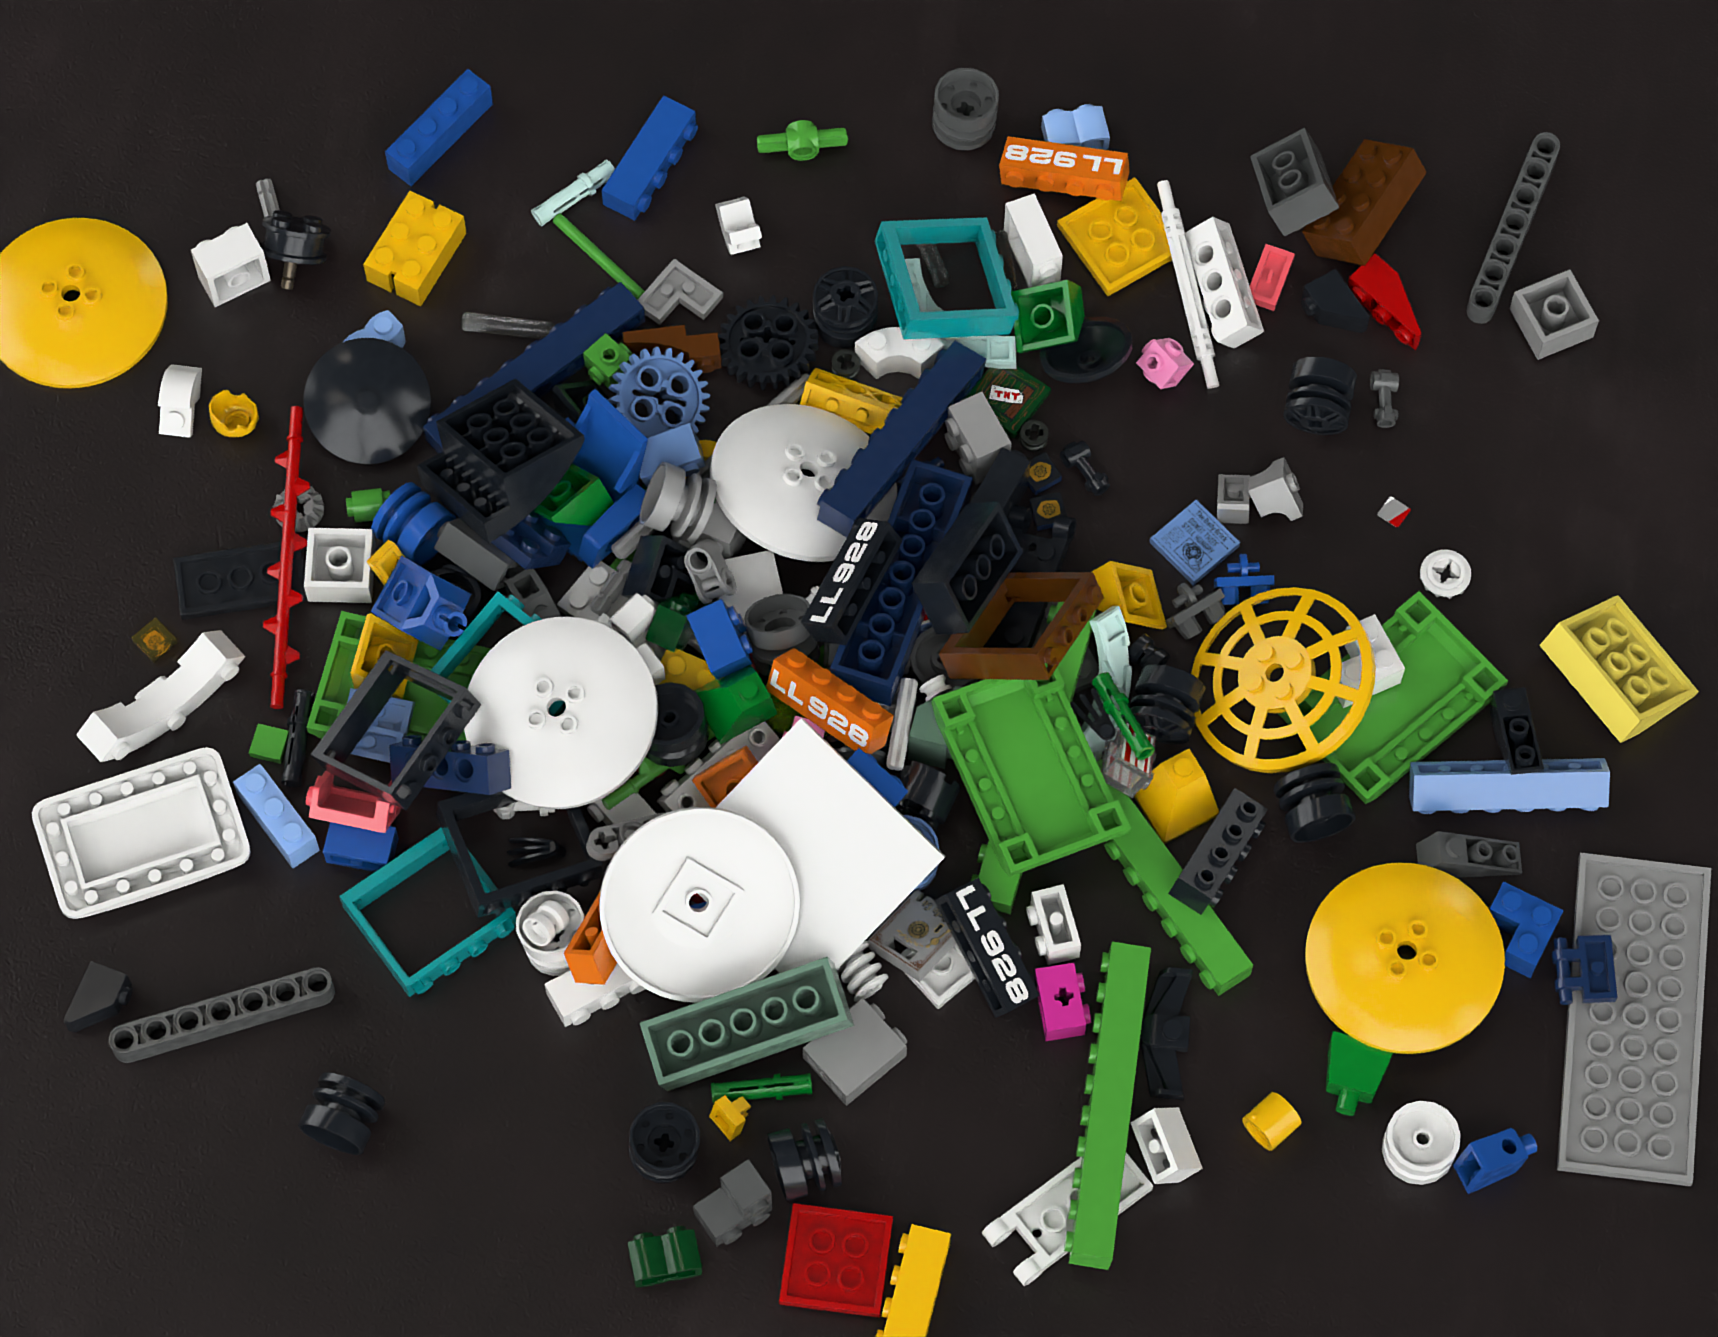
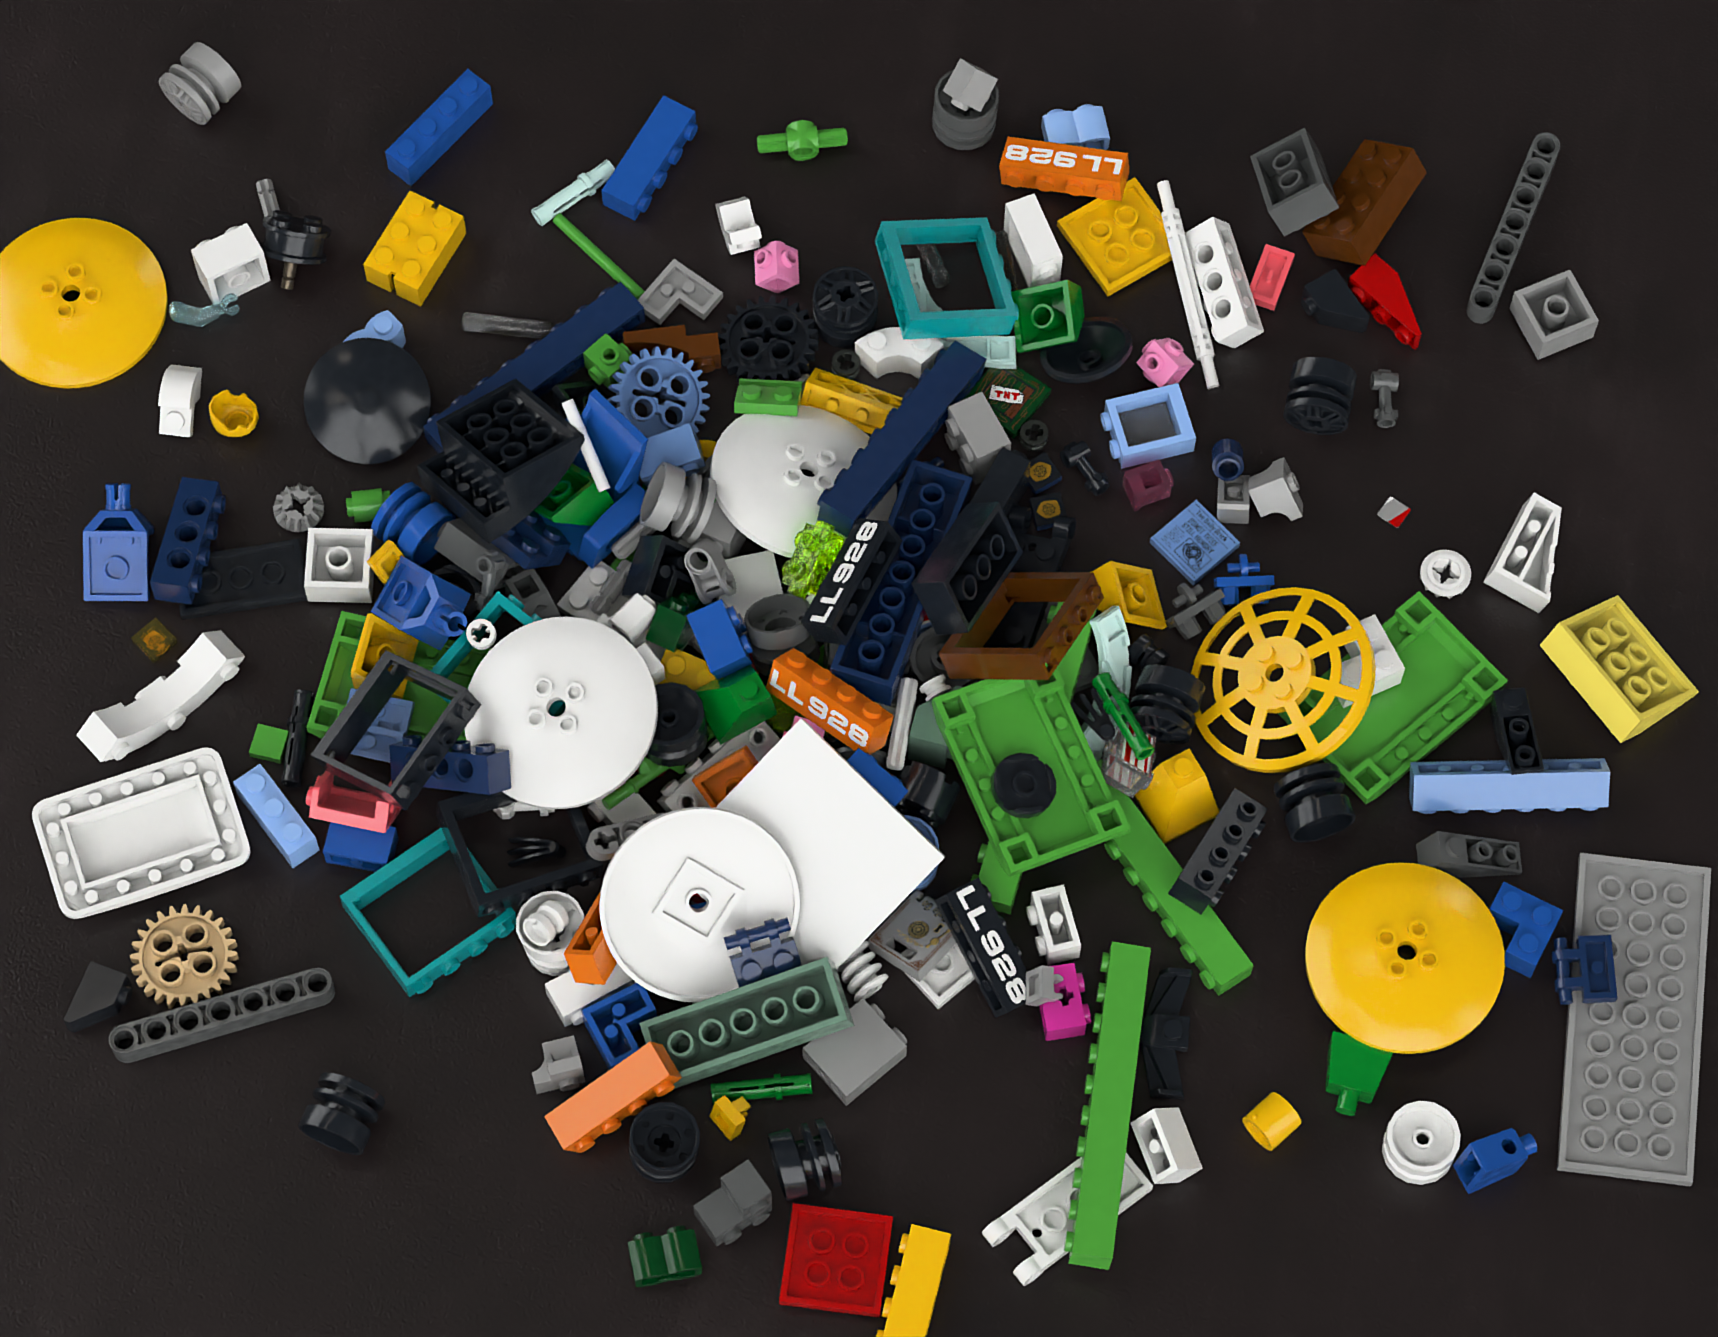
(117, 550): none -> plate
(178, 929): none -> tan gear
(192, 498): none -> dark blue brick
(200, 83): none -> light grey wheel
(201, 316): none -> clear light blue arm
(283, 569): red plant -> none
(477, 625): none -> white bush
(487, 566): none -> dark grey bar
(560, 1067): none -> light grey brick
(587, 448): none -> white bar
(613, 1097): none -> orange brick
(614, 1021): none -> blue brick
(766, 960): none -> dark blue plate
(768, 397): none -> bright green plate
(776, 267): none -> bright pink brick
(812, 558): none -> clear neon green brick
(969, 86): none -> light grey brick
(1023, 785): none -> black tile
(1041, 985): none -> light grey tile
(1148, 426): none -> light blue window
(1148, 474): none -> clear pink brick
(1227, 459): none -> dark blue brick
(1527, 555): none -> white wedge

